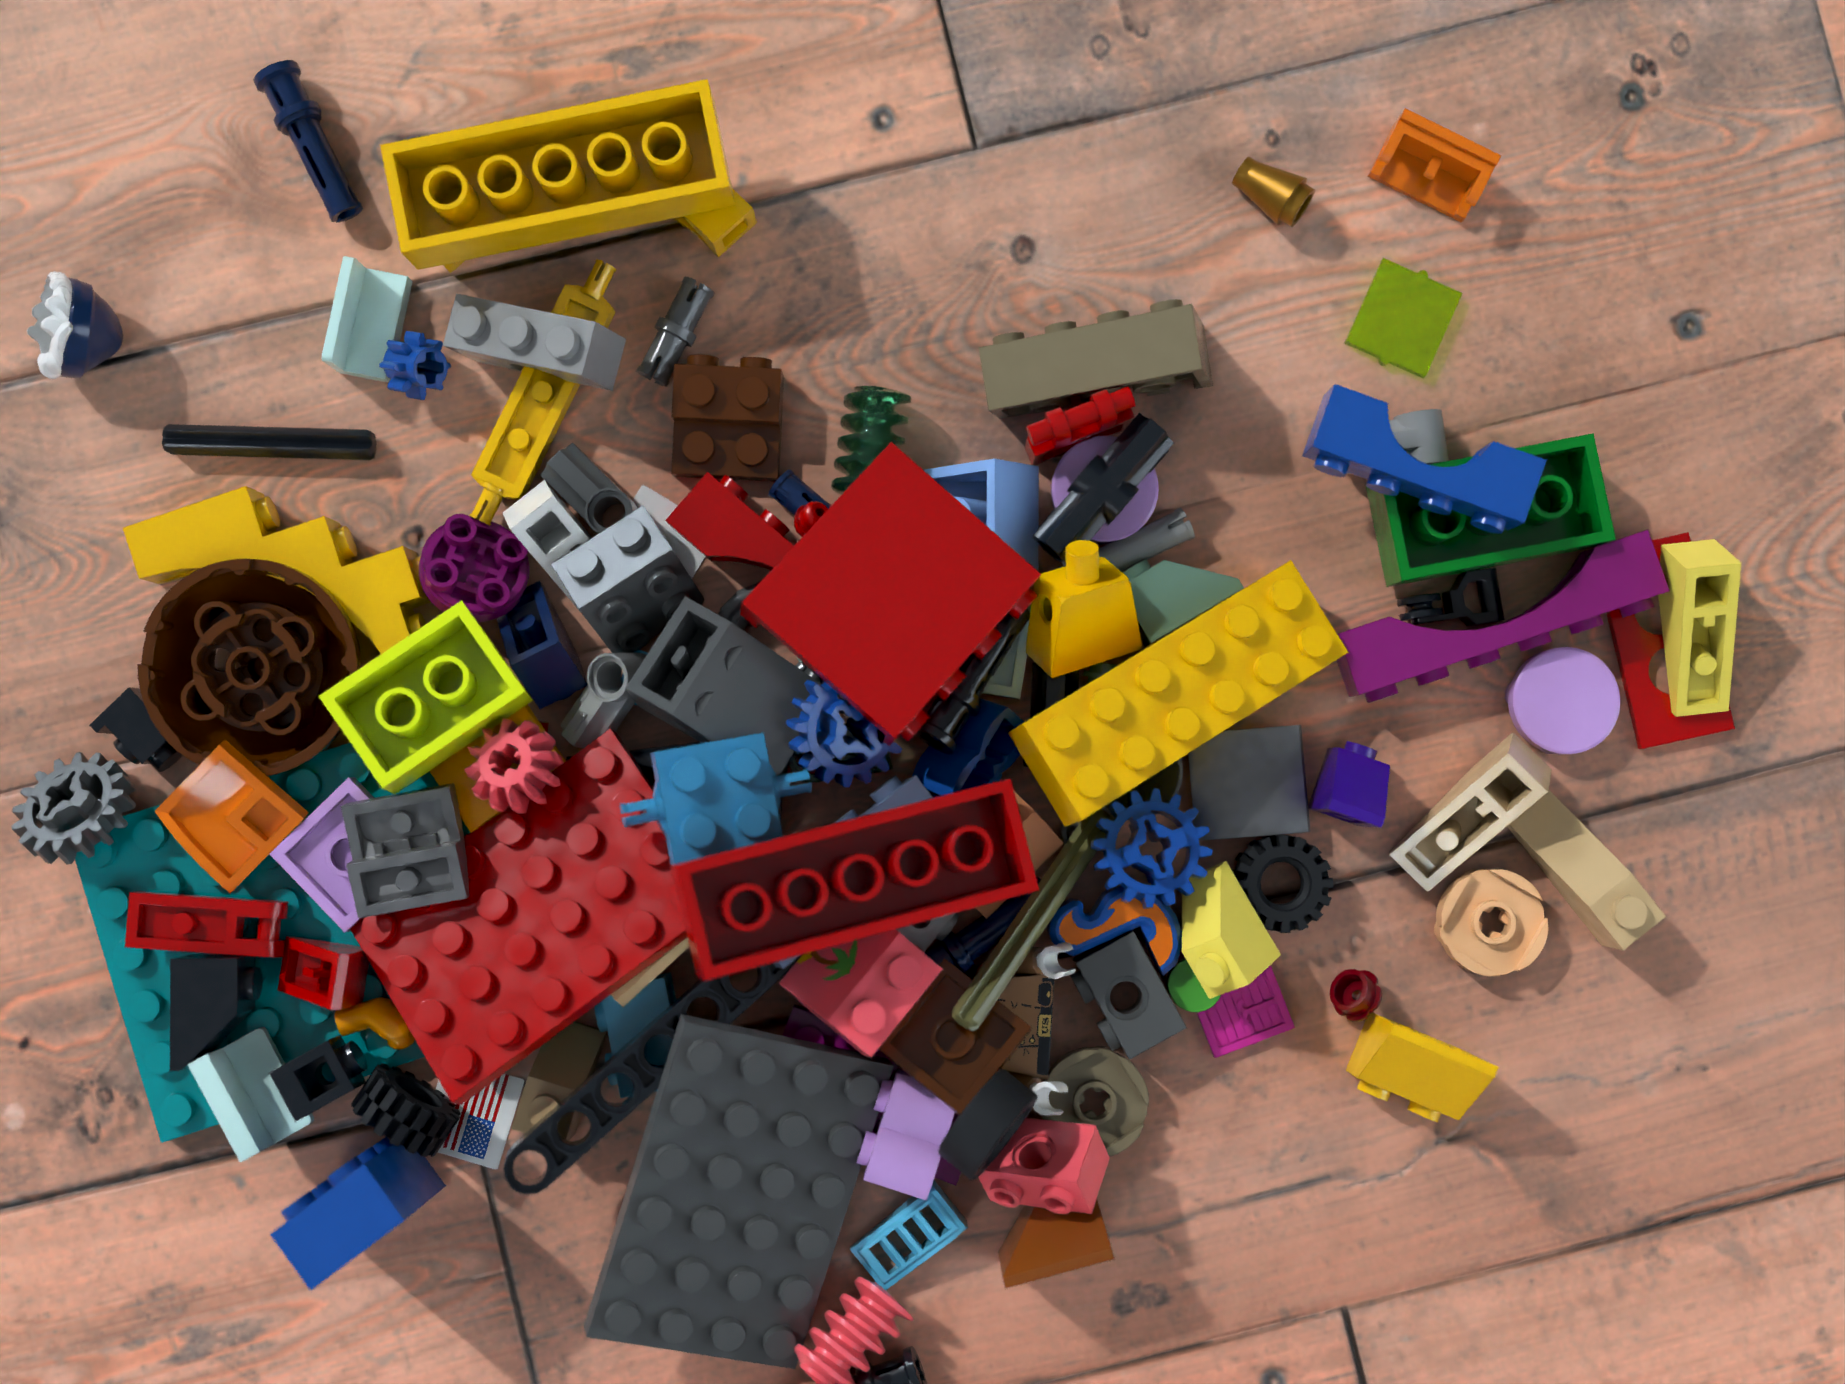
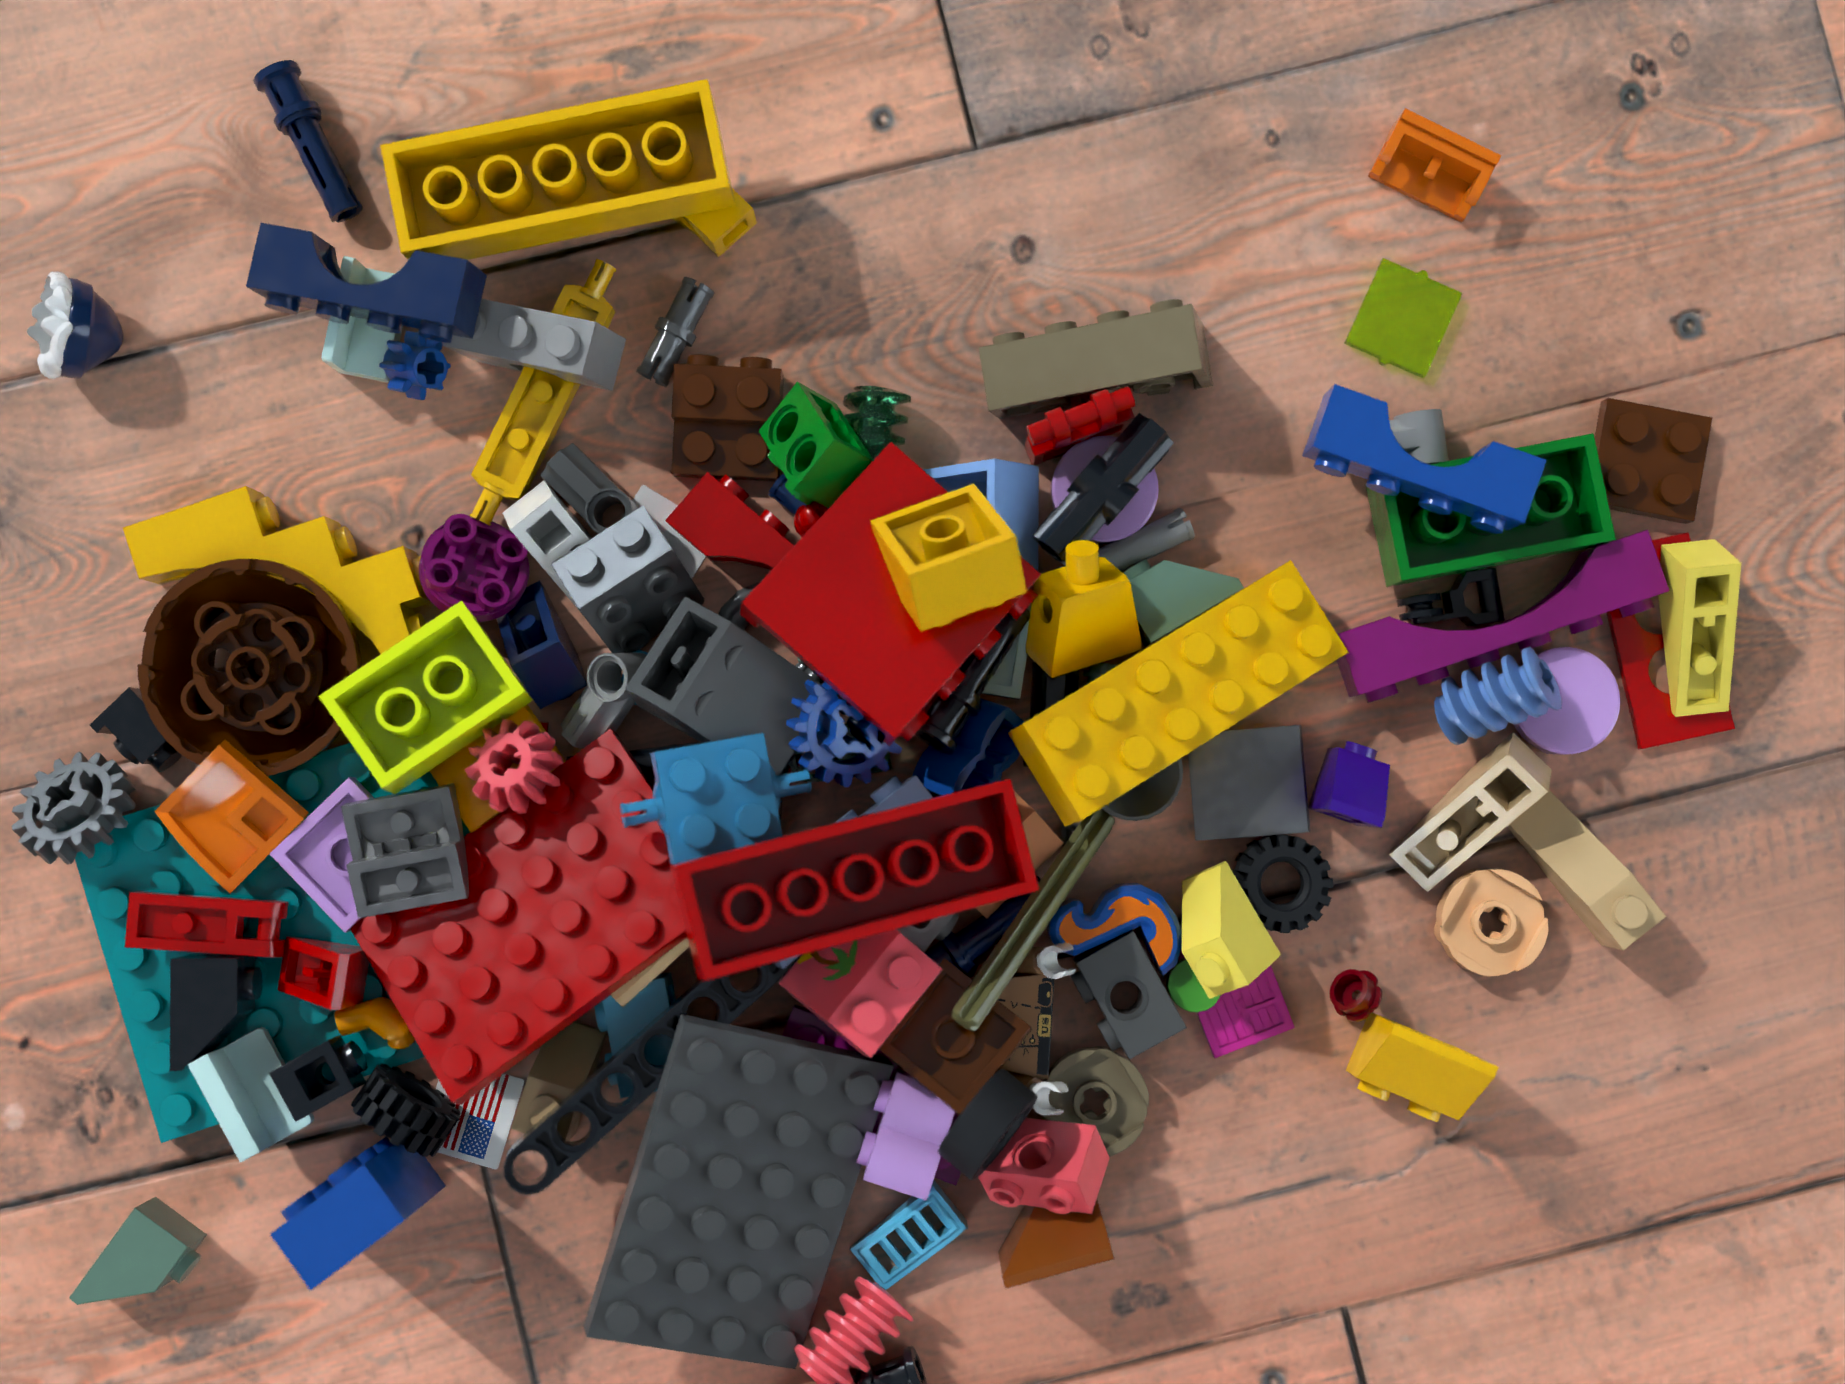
(143, 1255): none -> sand green slope
(269, 442): black axle -> none
(428, 293): none -> dark blue arch
(814, 446): none -> green brick
(950, 556): none -> yellow slope
(1142, 824): blue gear -> none
(1274, 191): pearl gold cone -> none
(1496, 698): none -> medium blue piece
(1651, 459): none -> reddish brown plate

